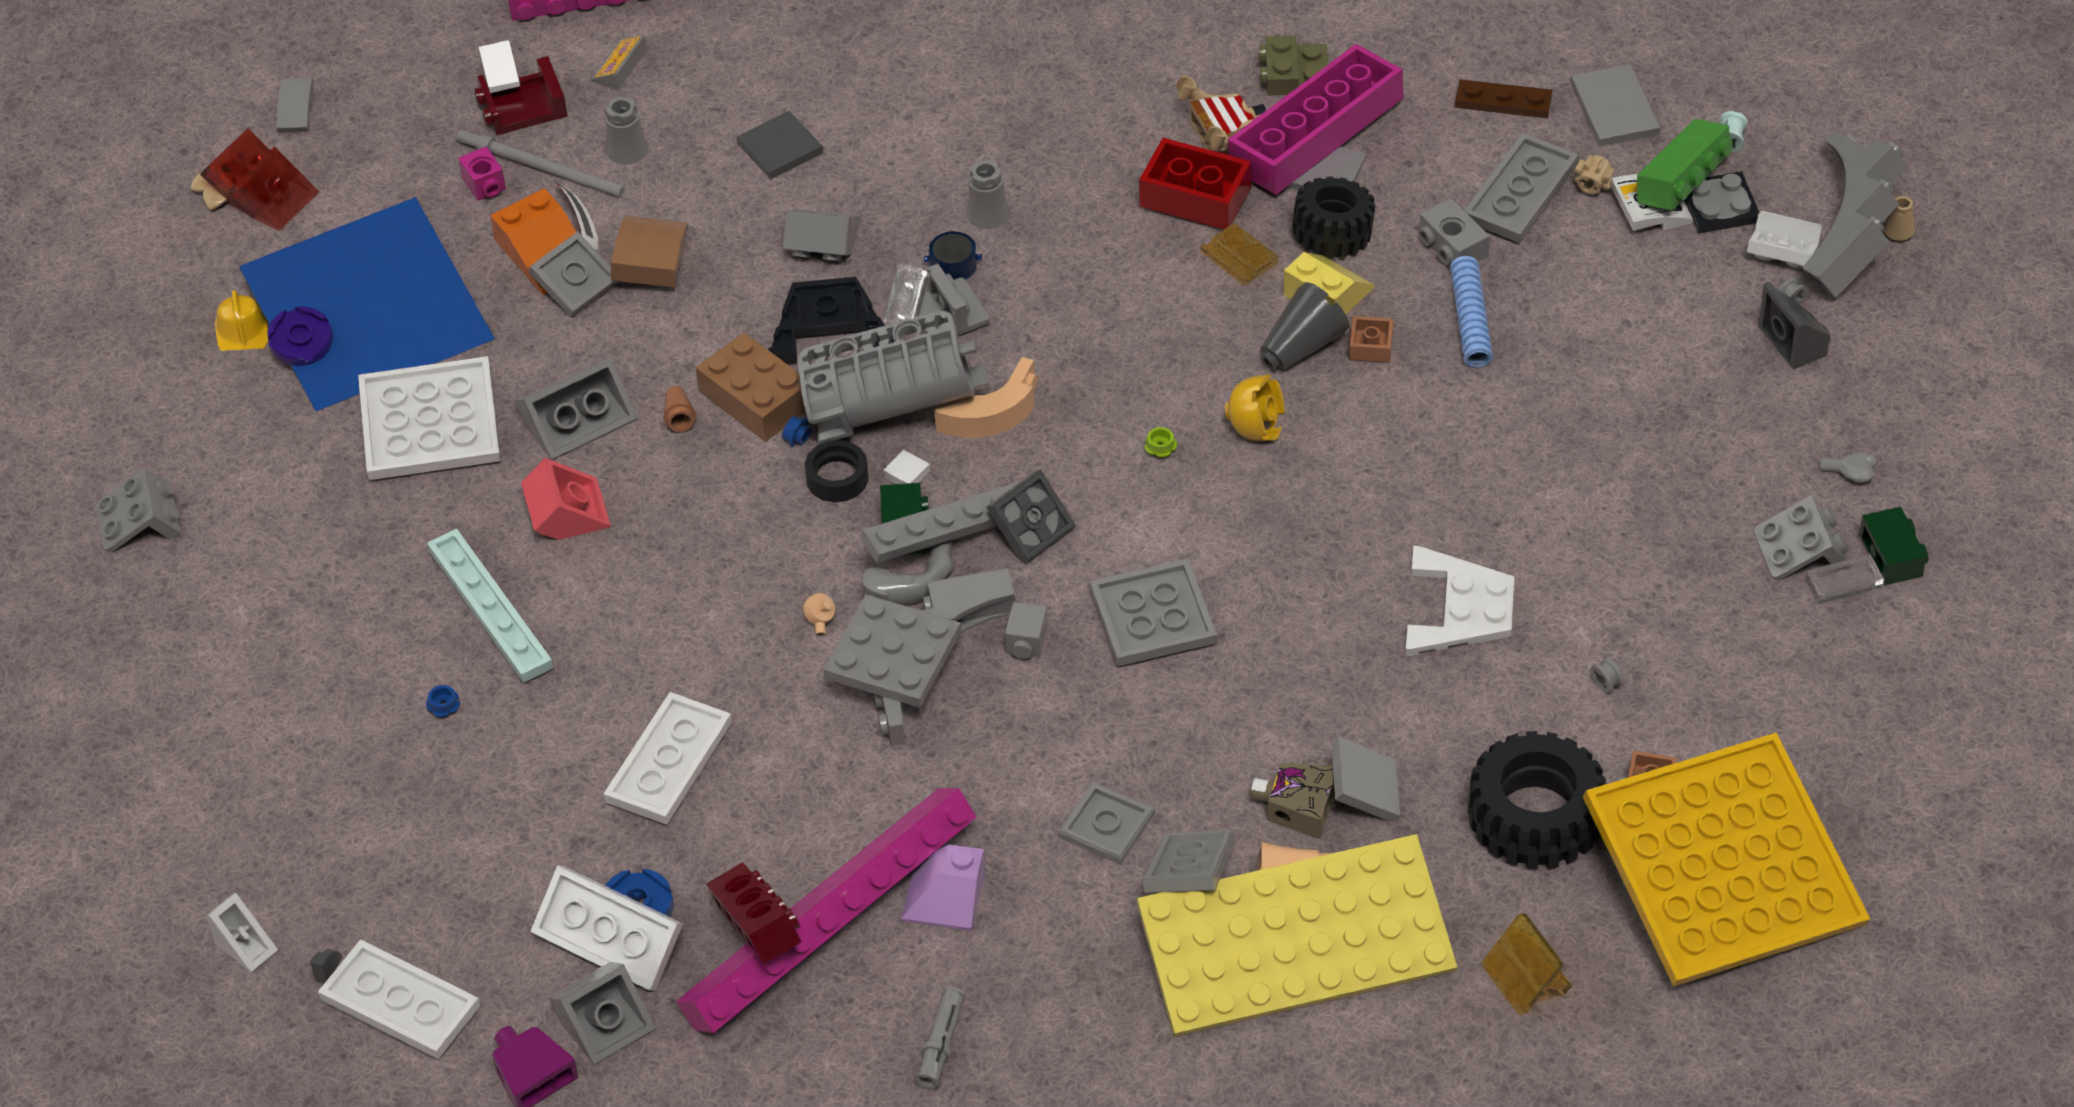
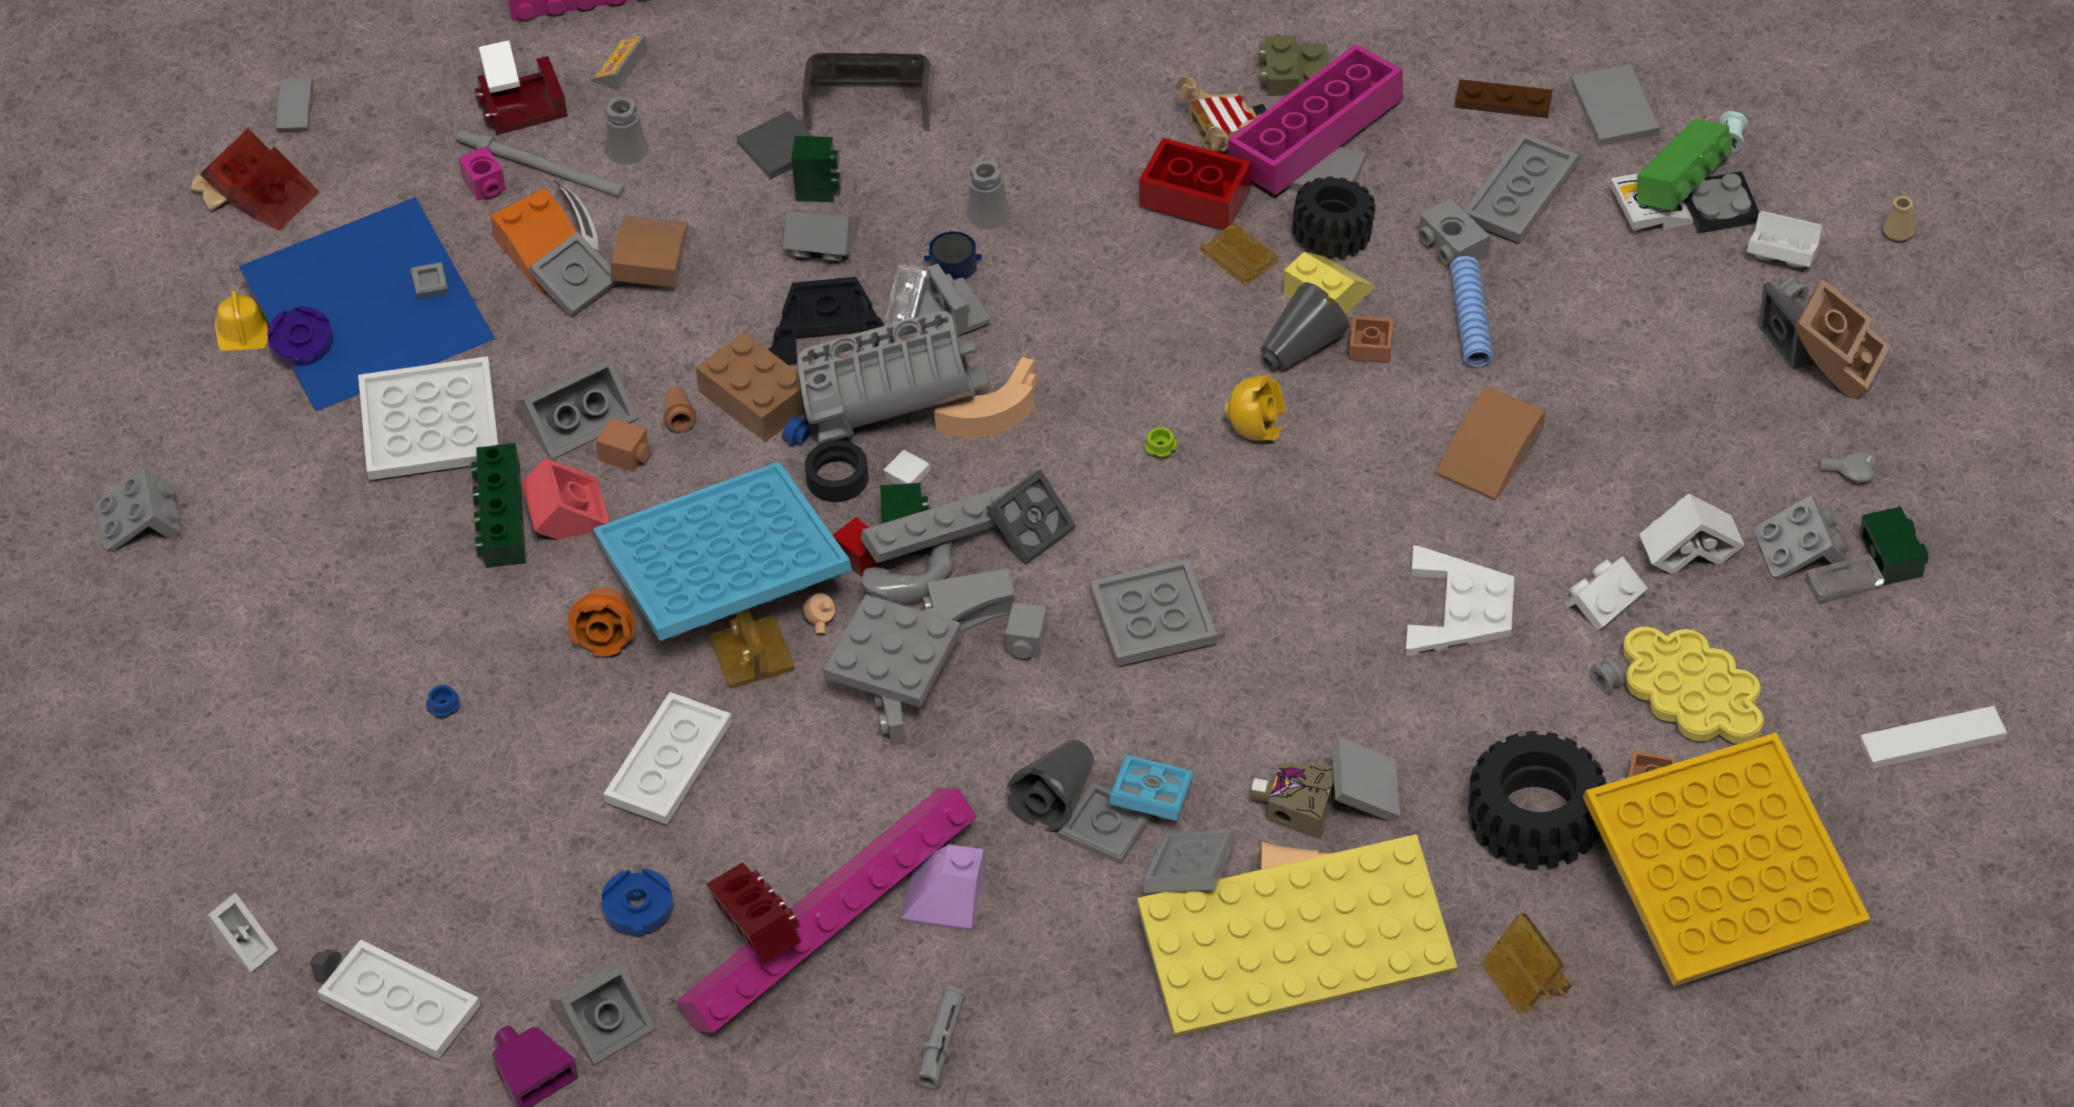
(429, 281): none -> light grey tile
(490, 605): light aqua plate -> none
(500, 505): none -> dark green brick
(602, 621): none -> orange cone
(606, 926): white plate -> none
(623, 445): none -> nougat brick
(721, 550): none -> medium azure plate
(751, 650): none -> clear yellow bracket
(815, 169): none -> dark green brick
(849, 540): none -> red brick
(868, 71): none -> clear smoke windscreen
(1051, 785): none -> dark grey cone
(1151, 787): none -> medium azure piece
(1491, 443): none -> medium nougat slope
(1594, 174): tan gear -> none
(1607, 593): none -> white bracket
(1689, 531): none -> white brick
(1693, 685): none -> light yellow plate
(1841, 340): none -> medium nougat slope
(1866, 203): light grey arch -> none
(1932, 737): none -> white tile

